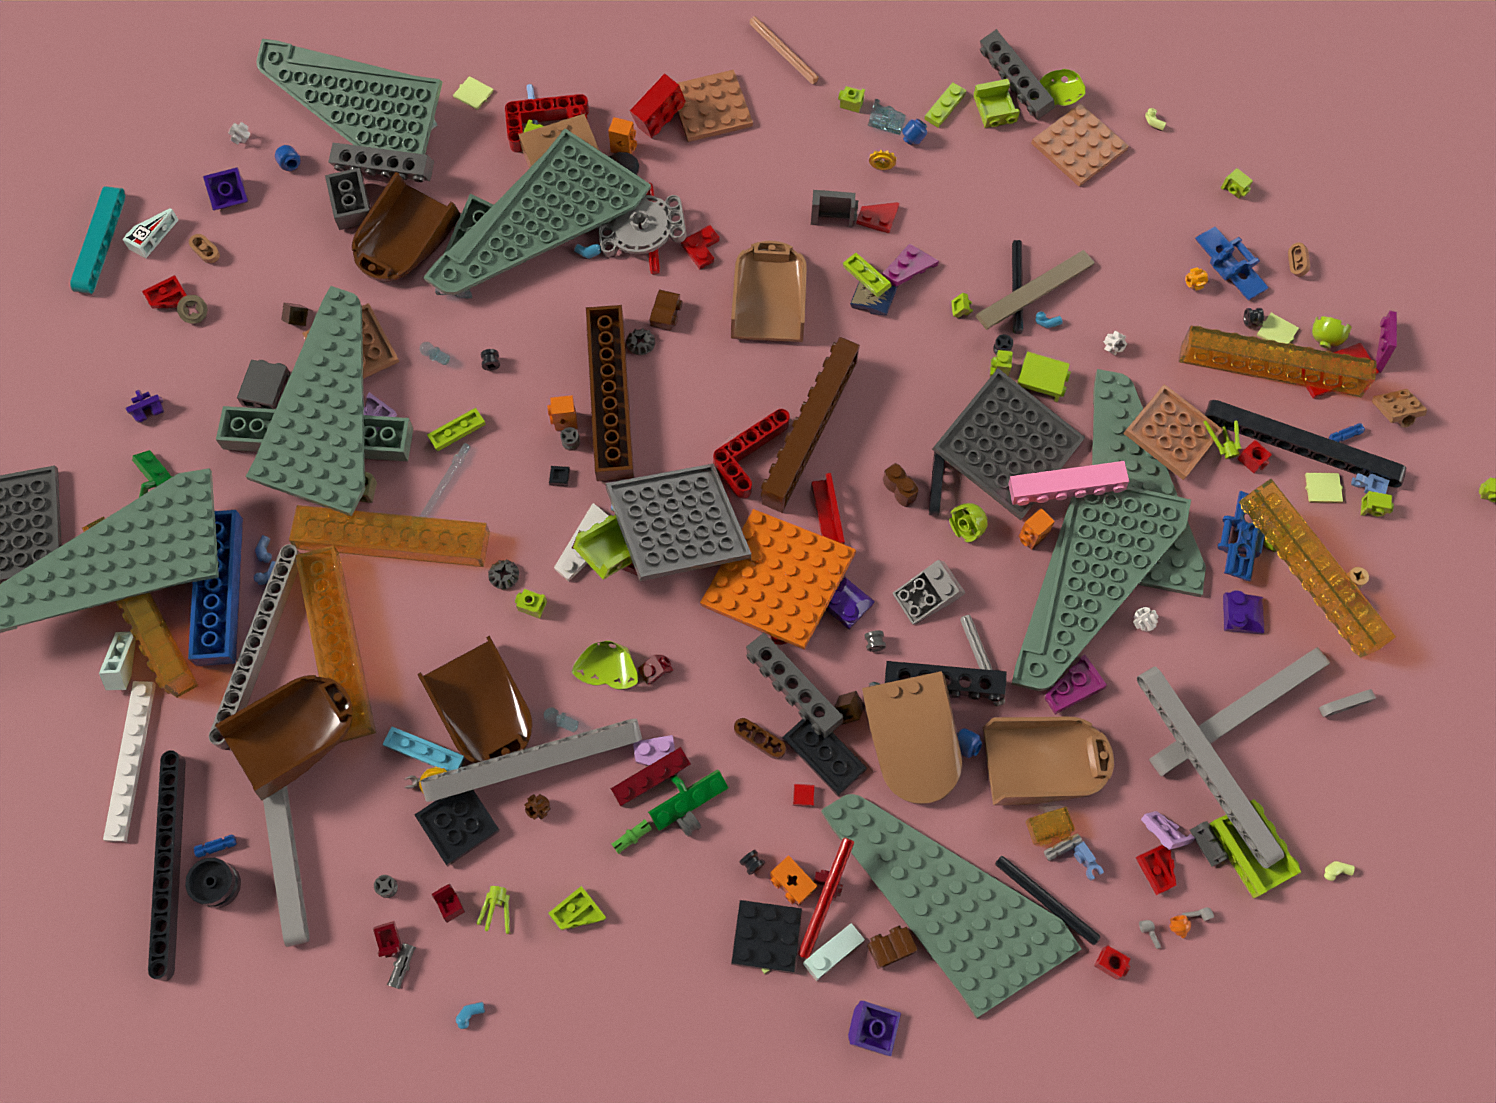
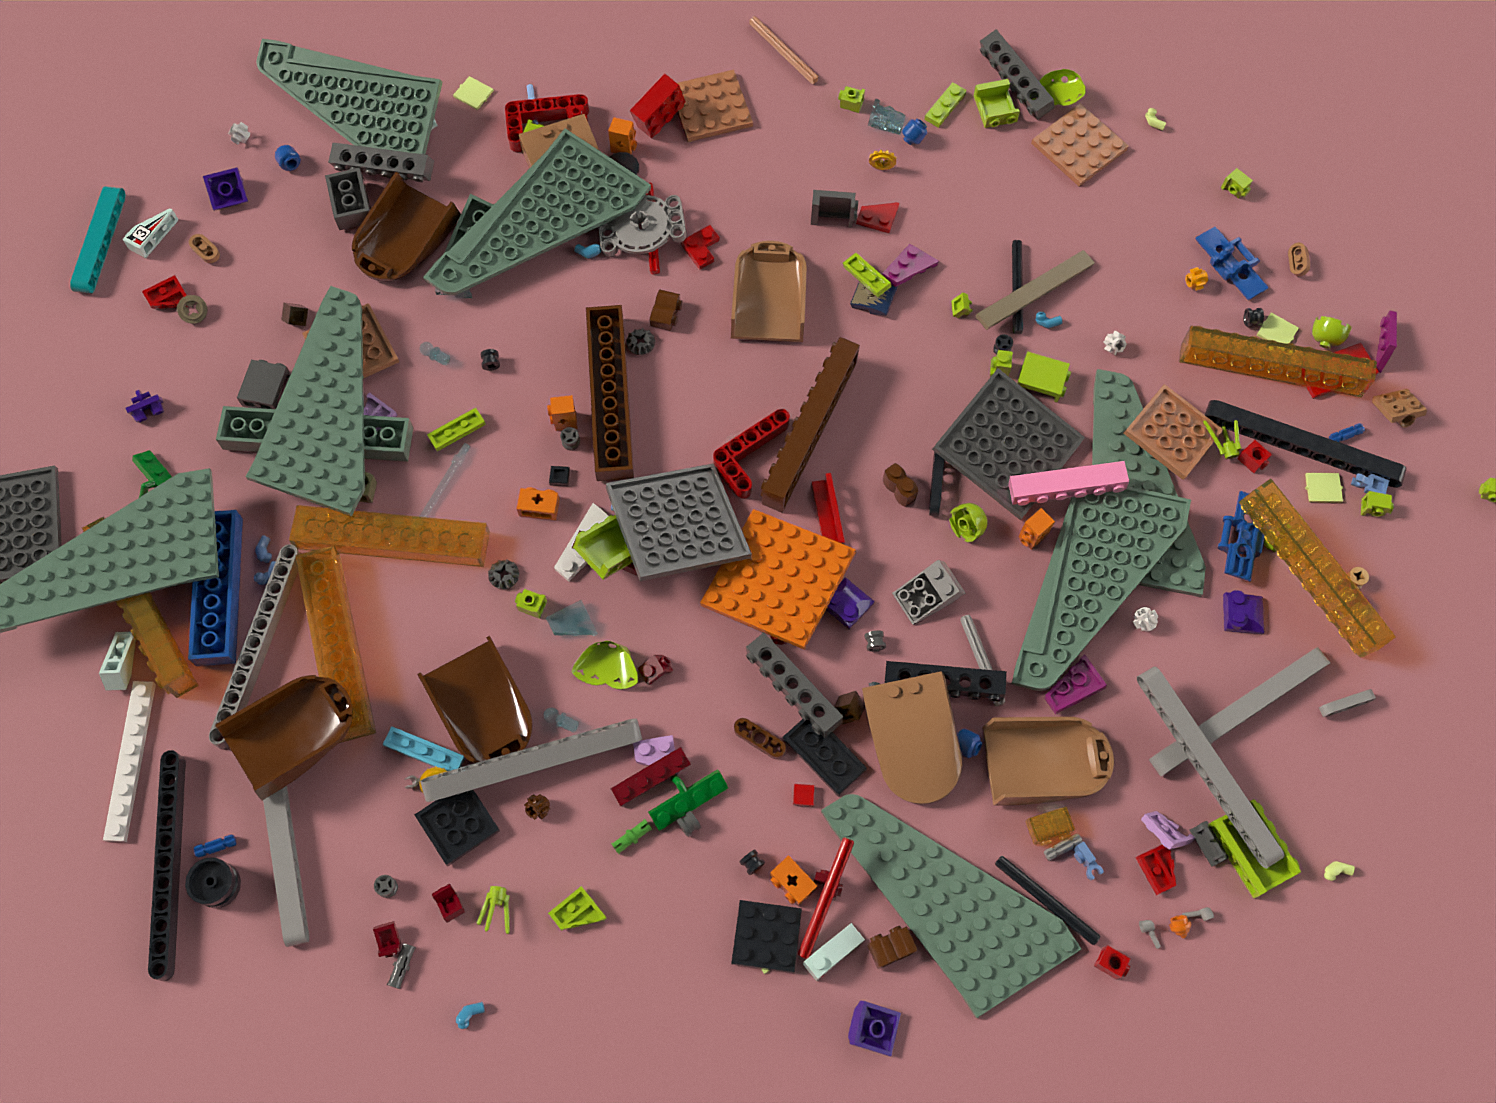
(529, 507): none -> orange brick
(572, 621): none -> clear light blue slope

